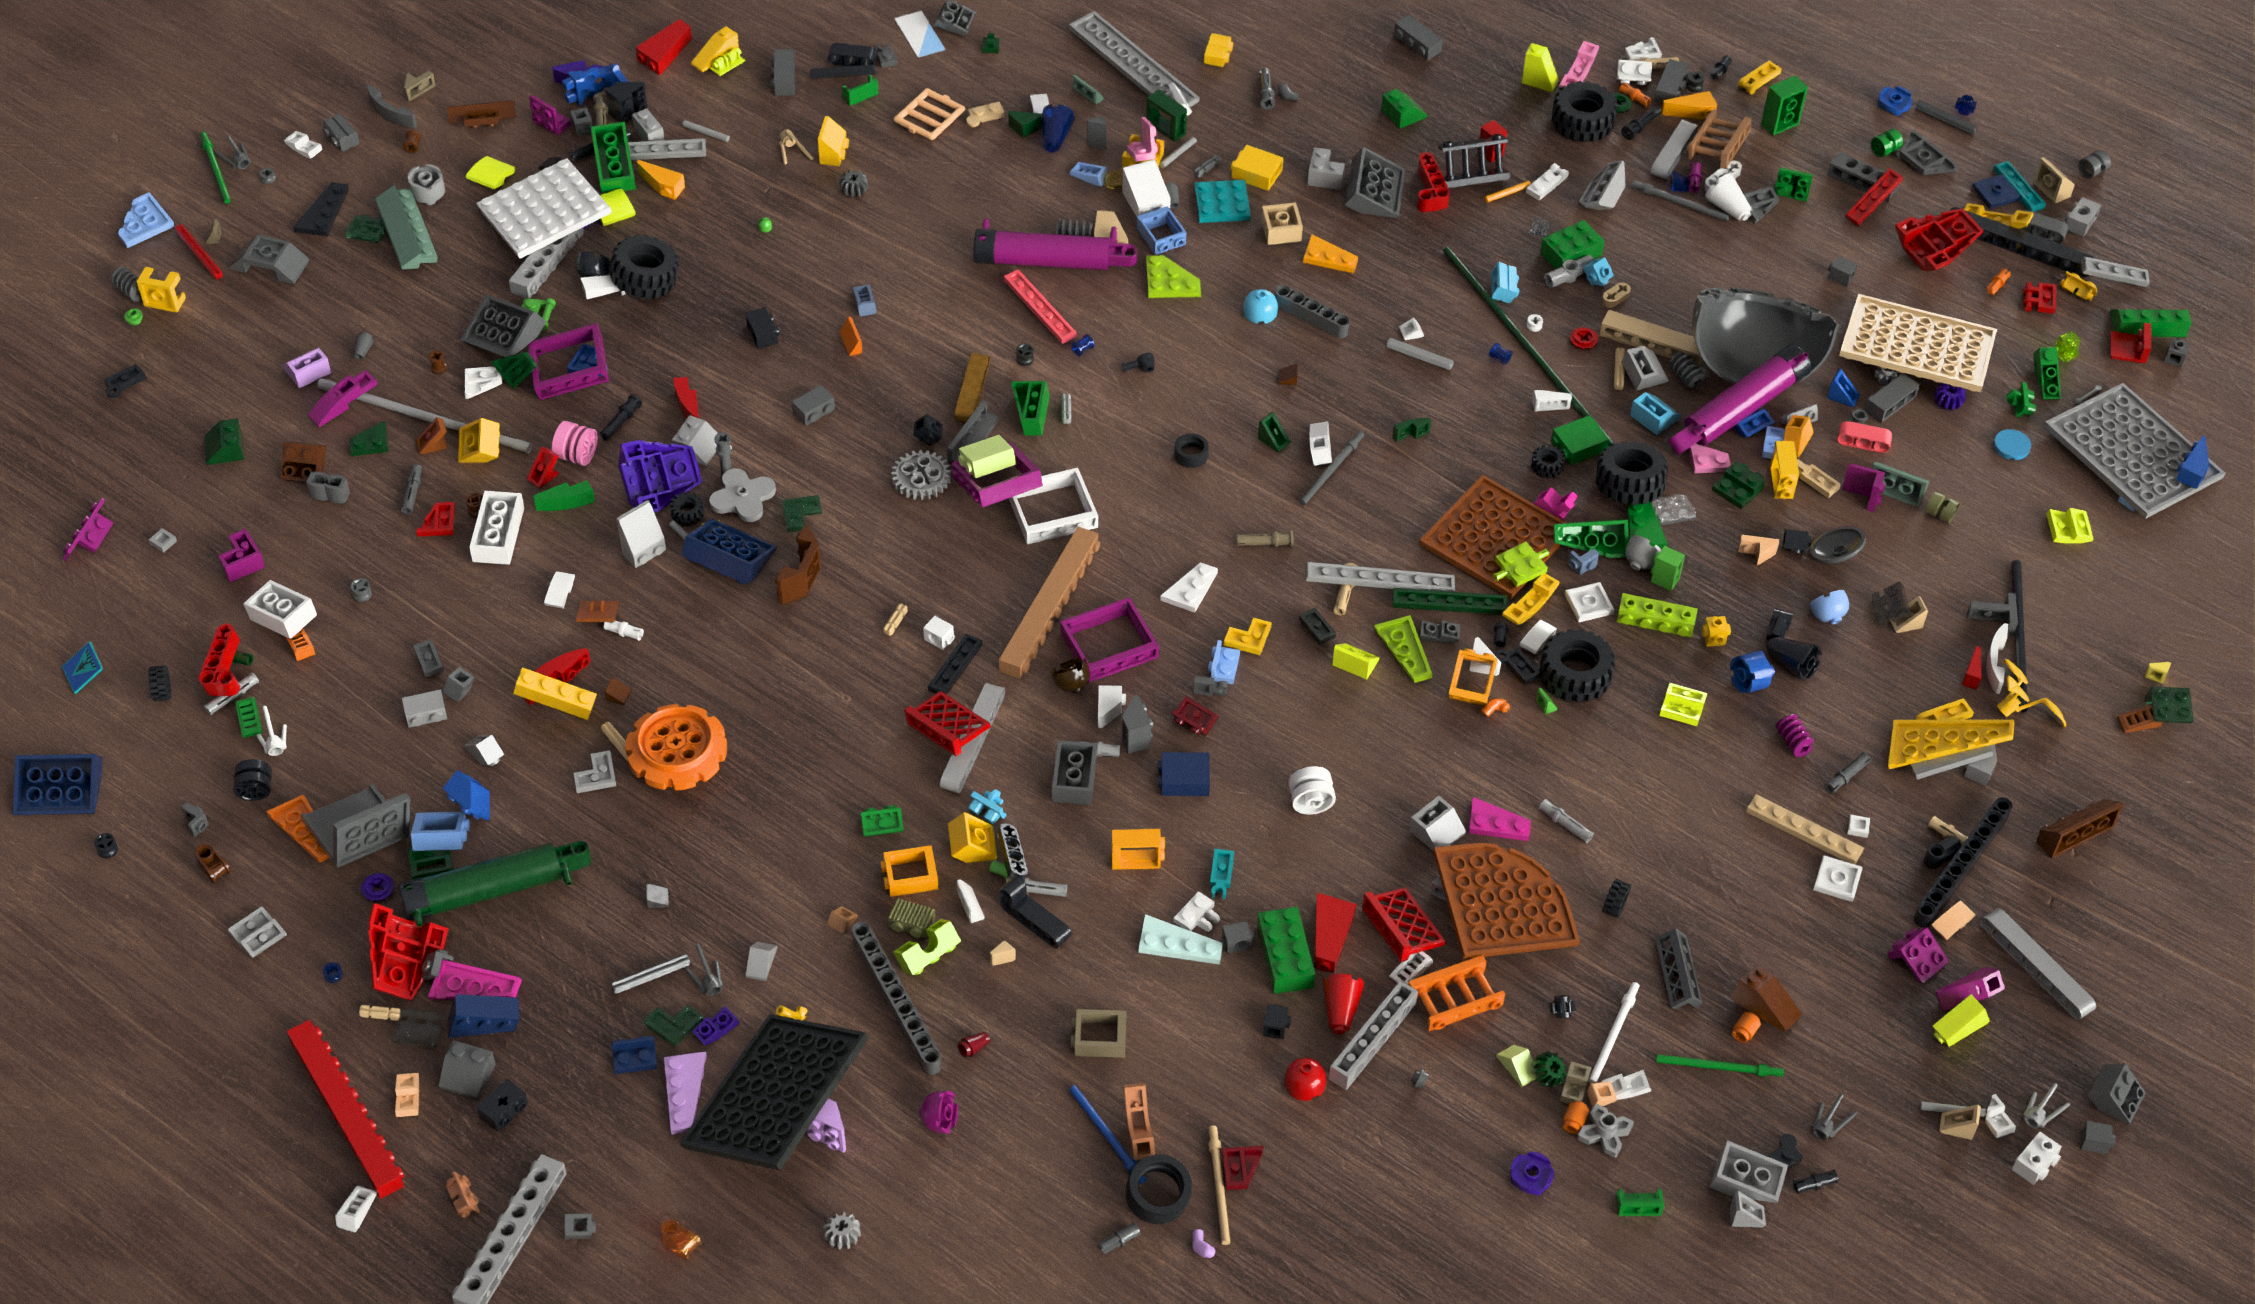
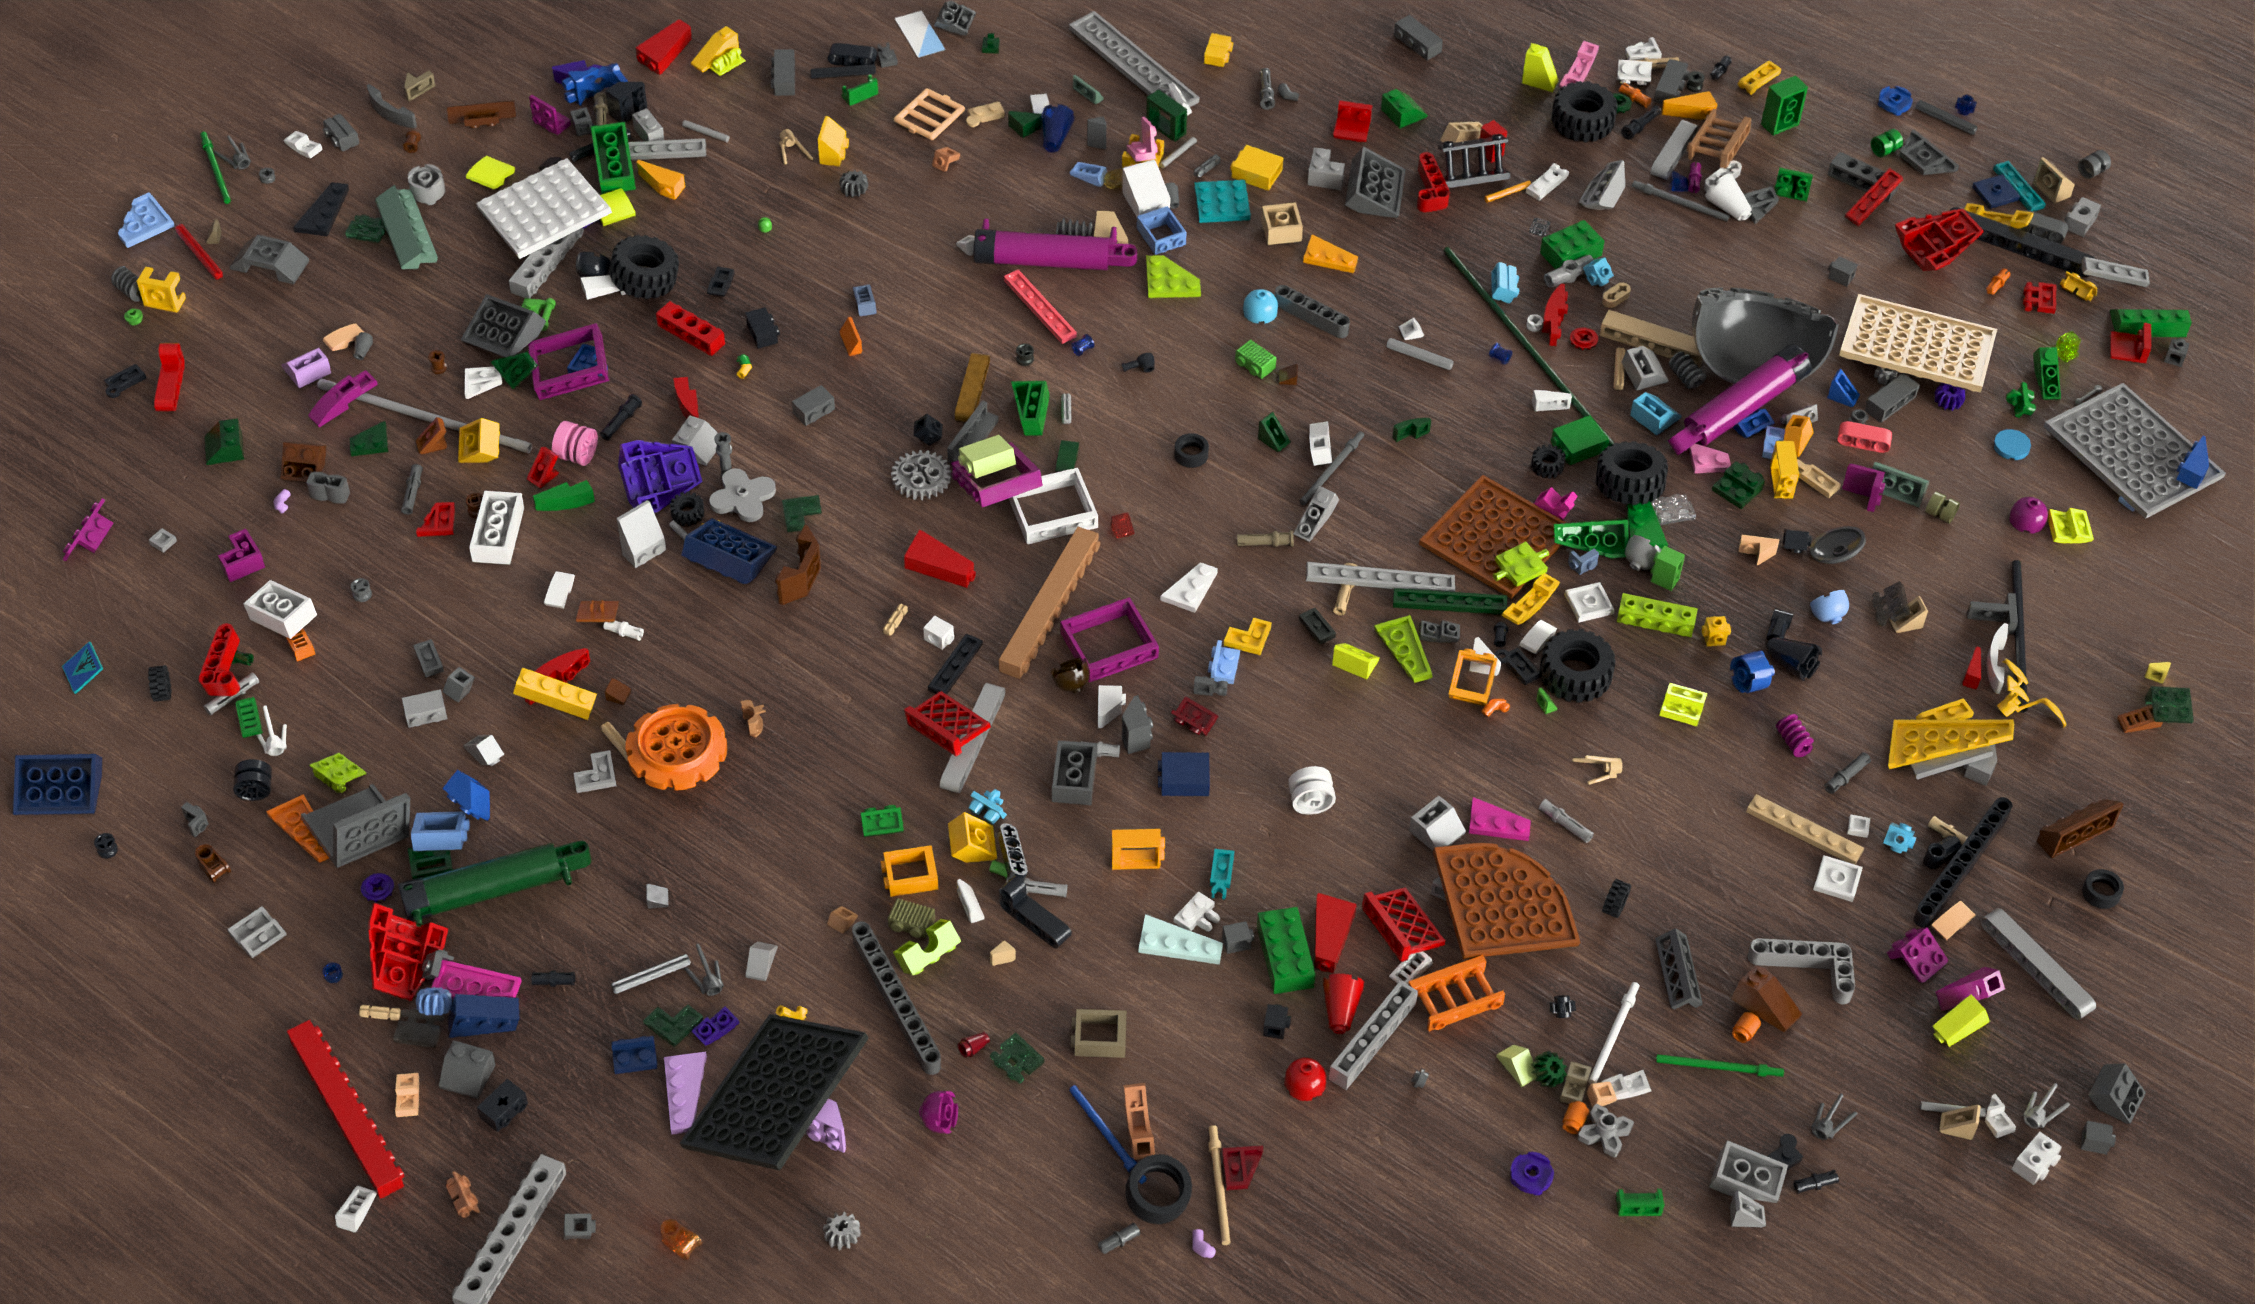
(169, 377): none -> red beam
(280, 499): none -> lavender arm
(336, 771): none -> lime hinge
(340, 338): none -> light nougat slope
(433, 1001): none -> medium blue gear
(553, 978): none -> black pin
(690, 328): none -> red brick
(721, 282): none -> black slope
(745, 365): none -> arm
(755, 722): none -> medium nougat piece
(939, 561): none -> red slope
(943, 157): none -> nougat bracket
(966, 244): none -> white slope
(1021, 1053): none -> clear green plate
(1067, 455): none -> dark green slope
(1122, 525): none -> clear red slope
(1255, 359): none -> bright green brick
(1316, 514): none -> light grey slope
(1353, 121): none -> red bracket
(1462, 131): none -> tan slope
(1555, 313): none -> red slope
(1610, 765): none -> tan plant
(1809, 958): none -> light grey beam
(1900, 830): none -> medium azure brick
(2028, 515): none -> magenta cylinder
(2098, 900): none -> black tyre

